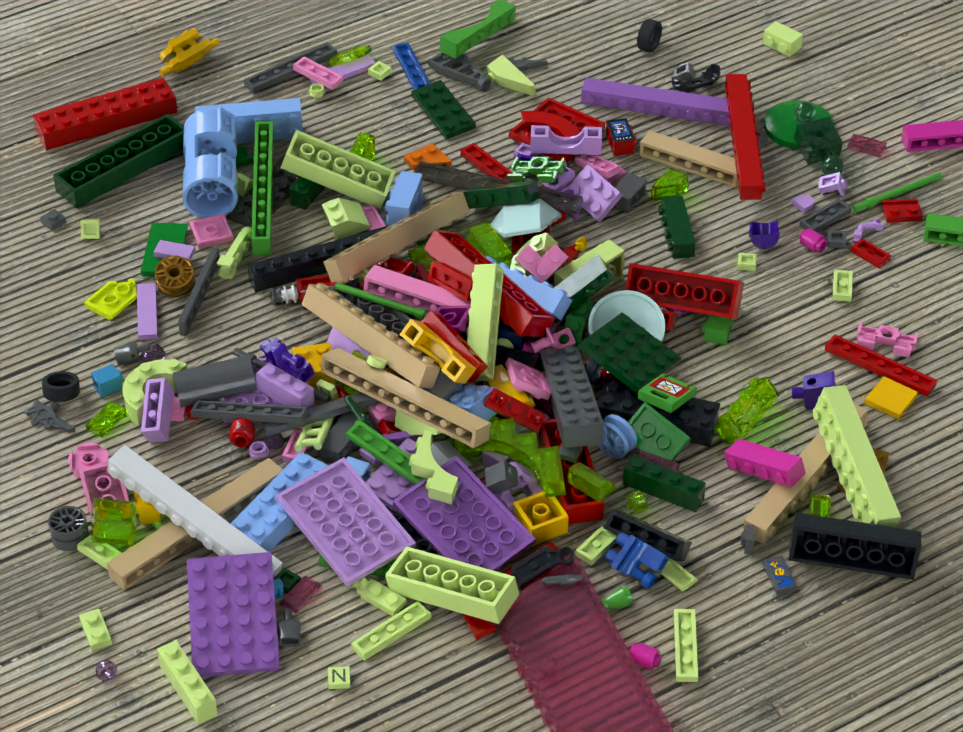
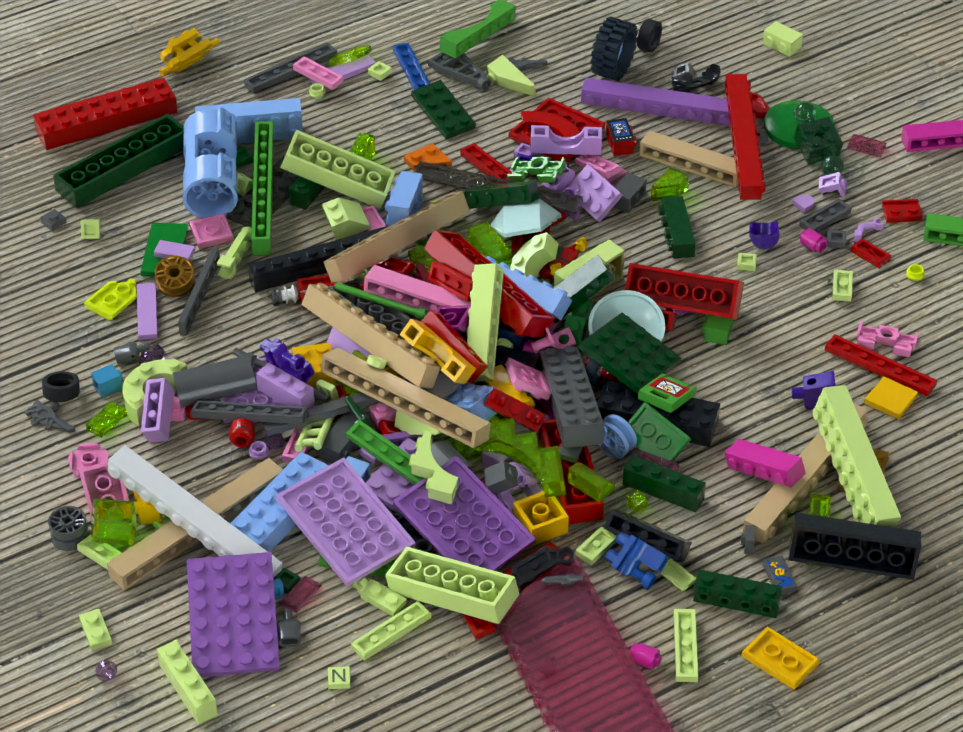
(538, 266): bright pink brick -> none
(614, 48): none -> black wheel
(618, 599): bright green cone -> none
(737, 593): none -> dark green brick
(758, 391): clear neon green brick -> none
(760, 106): none -> red tile
(780, 658): none -> yellow tile
(871, 202): bright green bar -> none
(915, 272): none -> neon yellow plate

